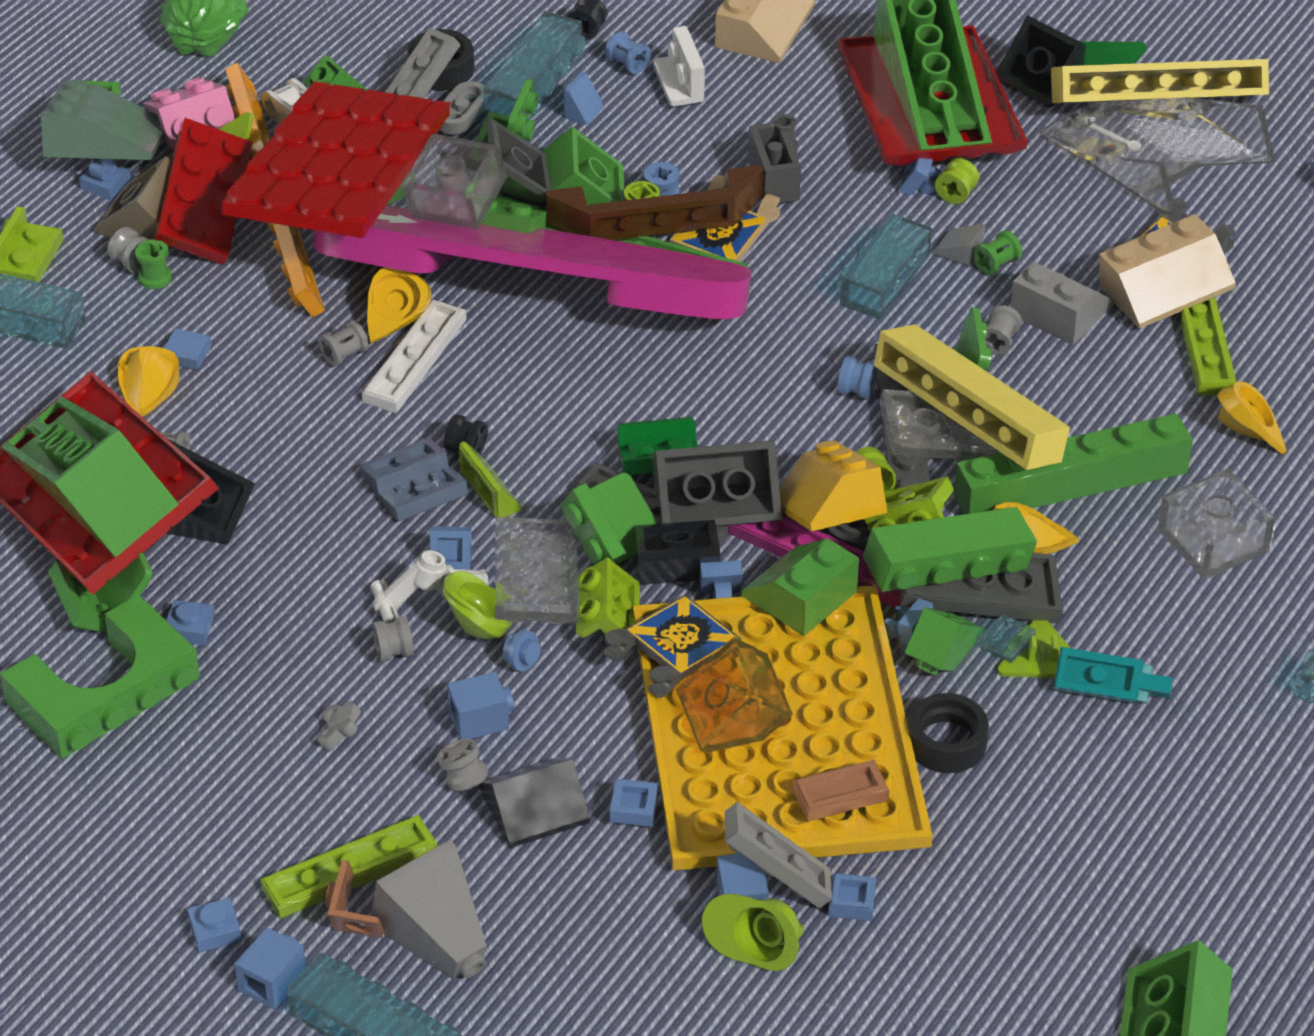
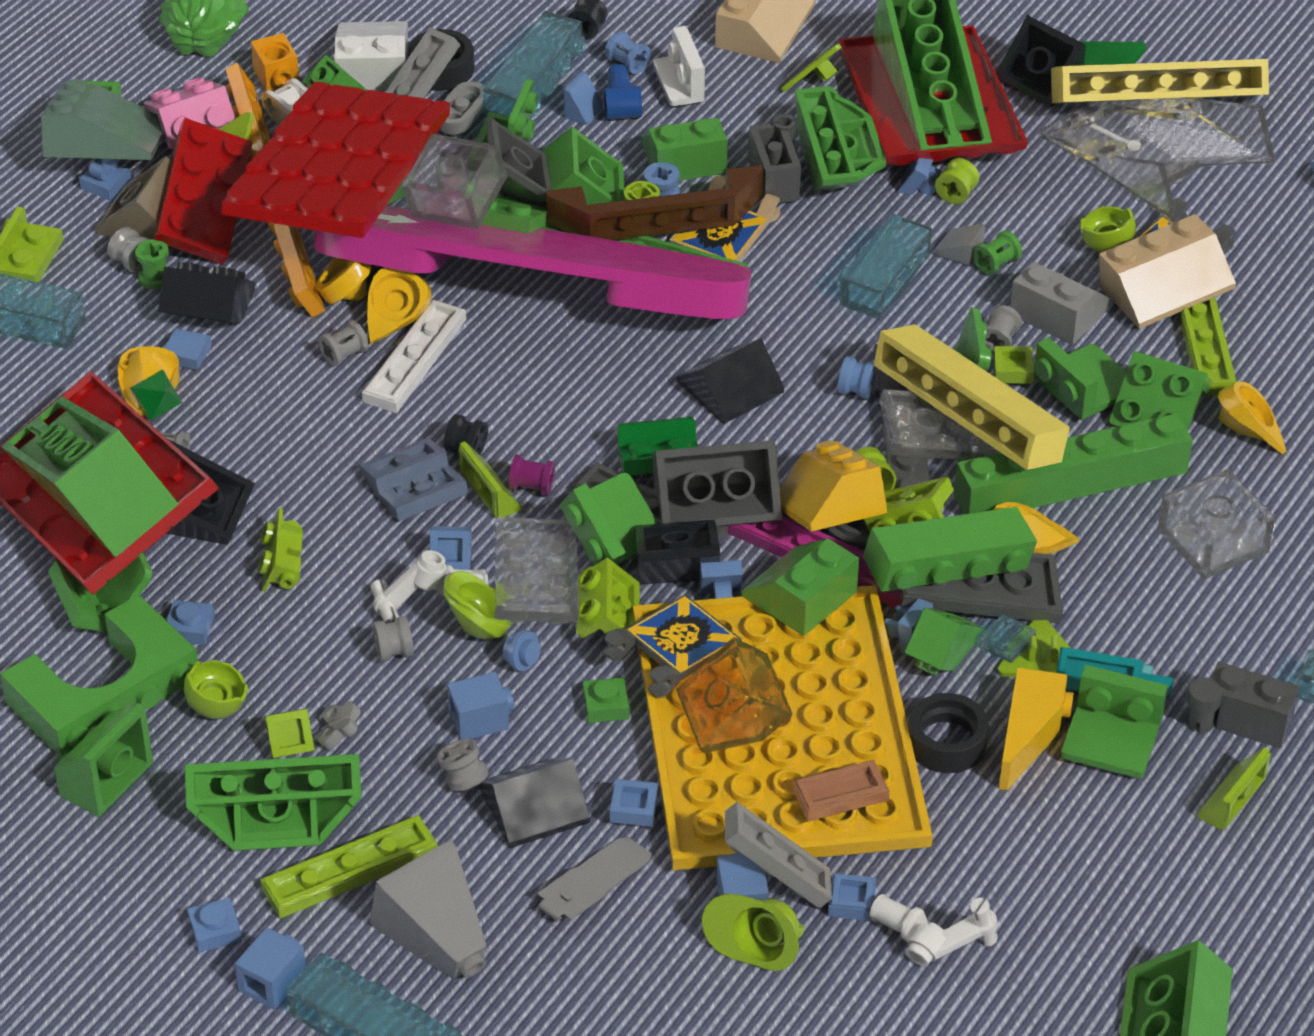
(106, 760): none -> bright green slope
(156, 395): none -> green slope
(196, 293): none -> black slope
(215, 689): none -> lime hair
(274, 61): none -> light orange brick
(274, 799): none -> bright green wedge
(281, 558): none -> lime hinge
(289, 733): none -> lime plate
(337, 900): nougat bracket -> none
(343, 280): none -> yellow piece
(372, 51): none -> white slope
(532, 475): none -> magenta bush
(592, 879): none -> light grey piece
(606, 700): none -> bright green plate
(621, 96): none -> blue pin
(693, 147): none -> bright green slope
(734, 381): none -> black slope
(820, 65): none -> lime piece
(836, 139): none -> bright green wedge
(928, 940): none -> white pin
(1014, 364): none -> lime plate
(1033, 721): none -> yellow slope
(1080, 380): none -> bright green bracket
(1107, 228): none -> lime hair
(1115, 722): none -> bright green bracket
(1158, 389): none -> bright green bracket
(1236, 790): none -> lime slope
(1247, 704): none -> dark grey hinge

